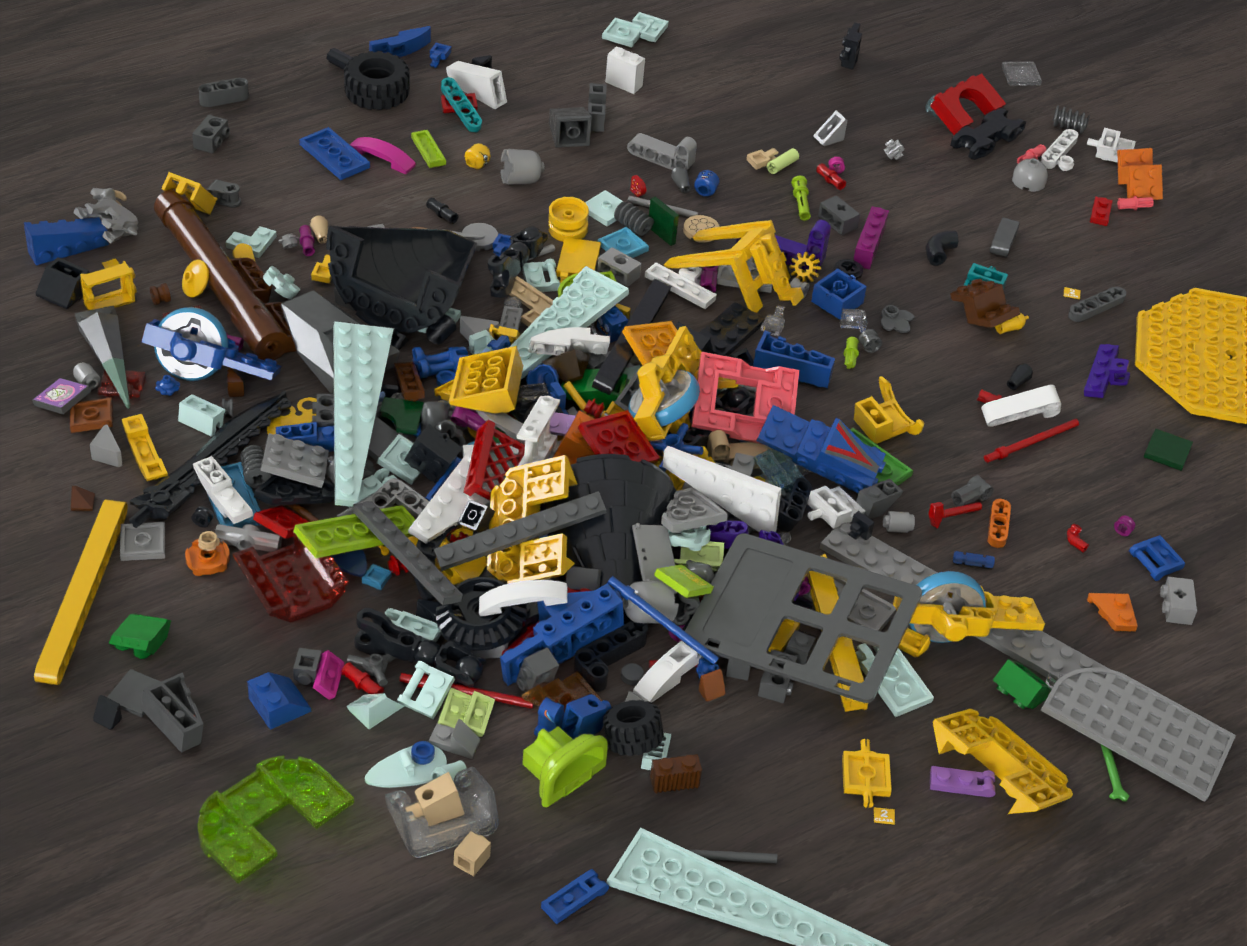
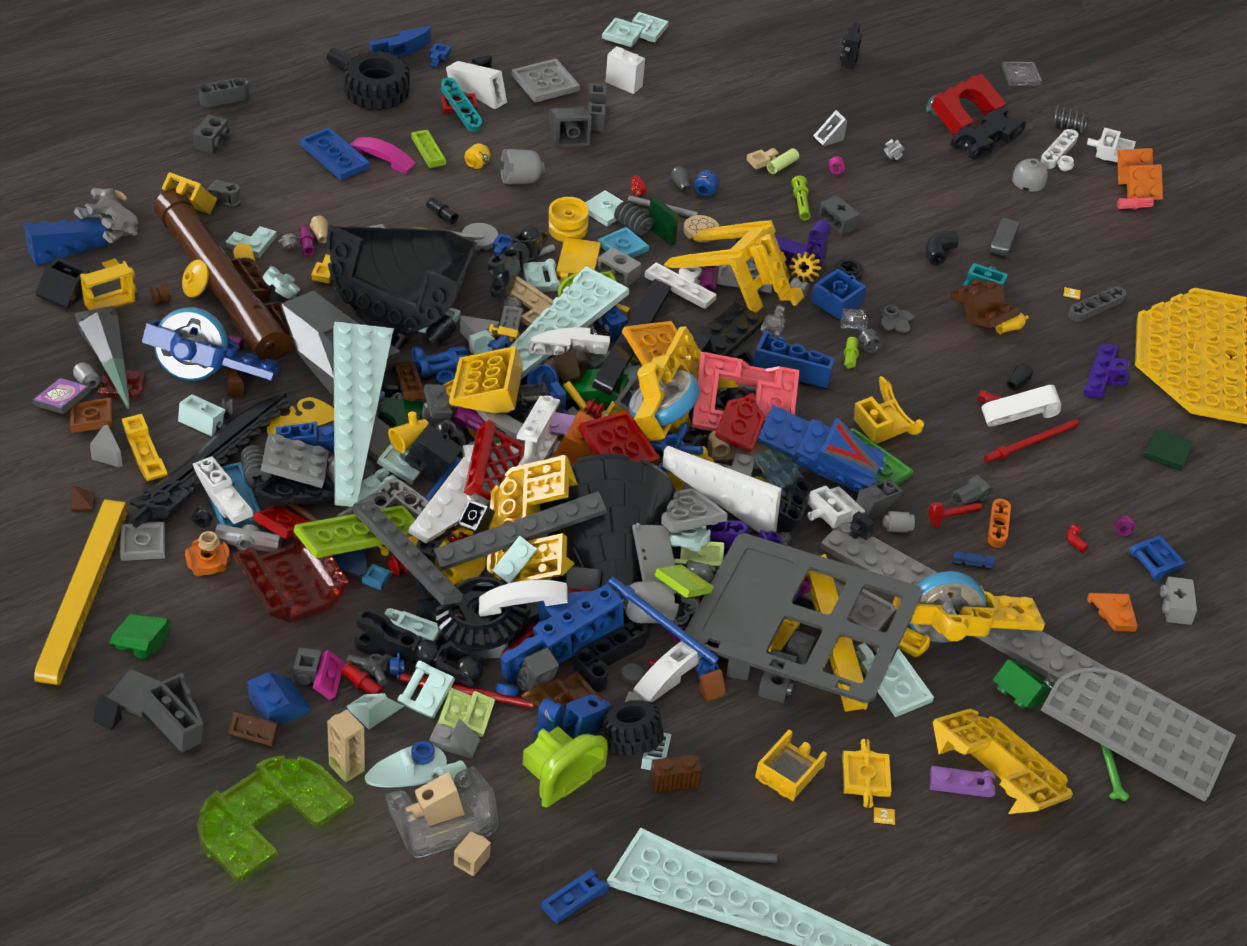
(167, 385): blue plant -> none
(254, 728): none -> reddish brown plate
(324, 410): dark grey brick -> none
(346, 745): none -> tan brick
(397, 666): none -> blue plate
(404, 436): none -> yellow piece
(437, 401): none -> dark grey plate
(507, 689): none -> blue tile
(514, 560): none -> light aqua plate
(545, 80): none -> light grey plate
(662, 152): light grey beam -> none
(741, 423): none -> red tile
(789, 767): none -> yellow window
(831, 176): red pin -> none
(871, 237): magenta brick -> none
(1033, 153): coral pin -> none
(1101, 211): red plate -> none

